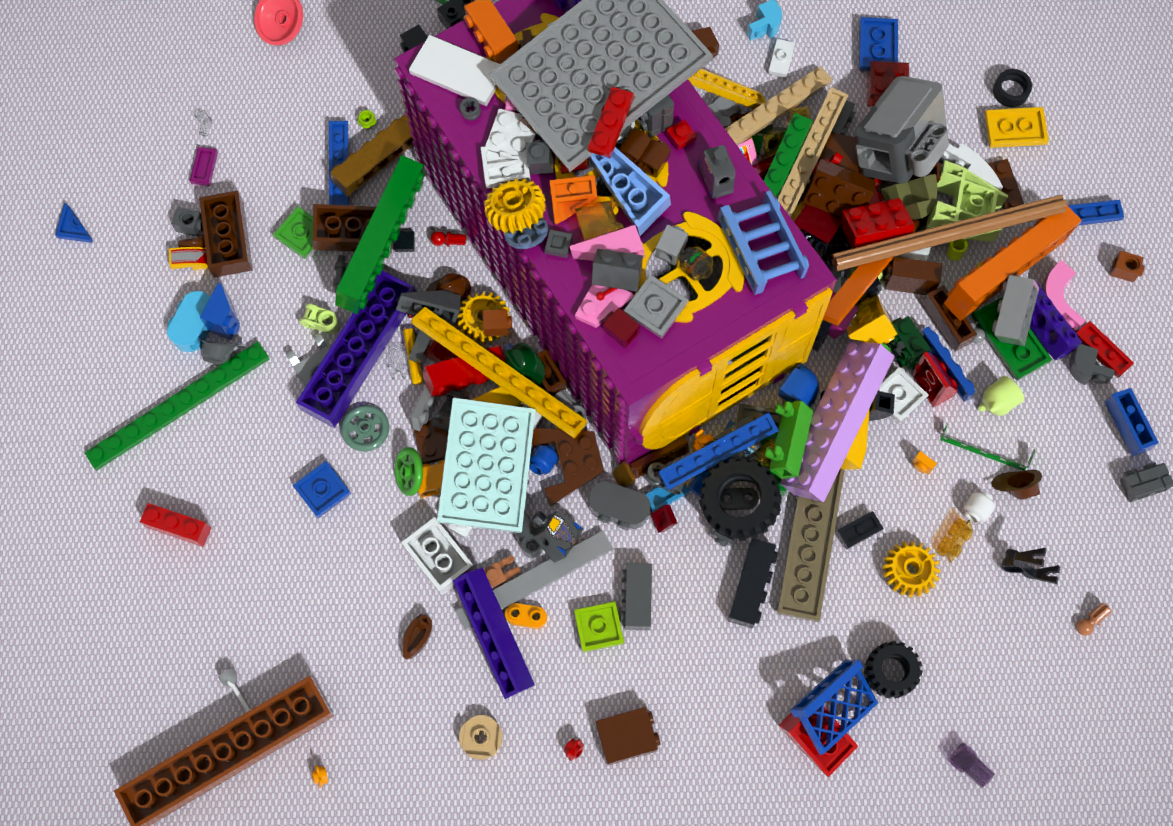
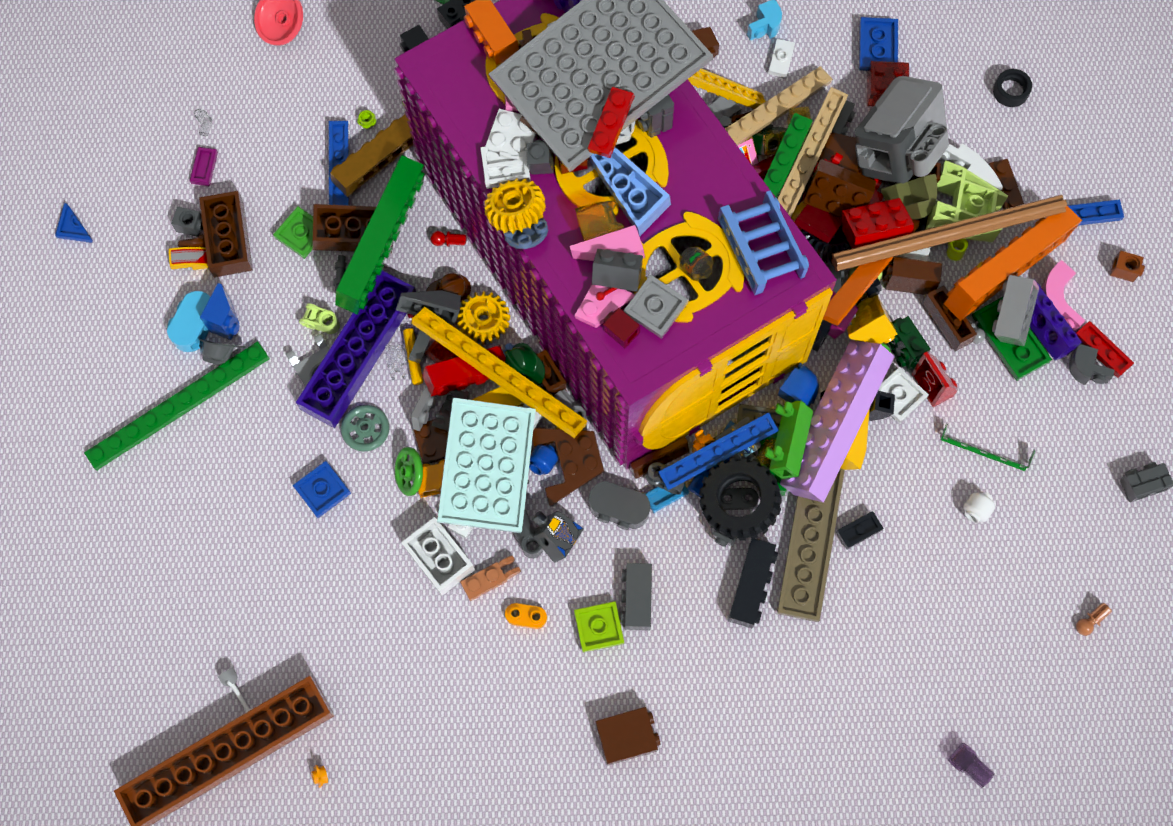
(175, 524): red brick -> none
(405, 242): black tile -> none
(416, 636): reddish brown arm -> none
(455, 70): white tile -> none
(470, 115): dark grey bush -> none
(471, 745): tan plate -> none
(493, 633): dark purple brick -> none
(496, 322): dark orange brick -> none
(546, 574): light grey tile -> none
(558, 243): dark grey plate -> none
(571, 194): orange wing -> none
(573, 749): red plate -> none
(624, 475): pearl gold slope -> none
(645, 153): reddish brown brick -> none
(664, 518): dark red plate -> none
(671, 244): light grey brick -> none
(681, 134): red plate -> none
(715, 167): dark grey torso -> none
(828, 691): blue fence -> none
(833, 757): red slope -> none
(902, 578): yellow gear -> none
(908, 661): black tyre -> none
(923, 463): light orange plate -> none
(952, 547): clear yellow hinge -> none
(964, 386): blue plate -> none
(1001, 397): yellowish green piece -> none
(1016, 127): yellow plate -> none
(1018, 563): black piece -> none
(1019, 484): reddish brown piece -> none
(1131, 422): blue brick -> none

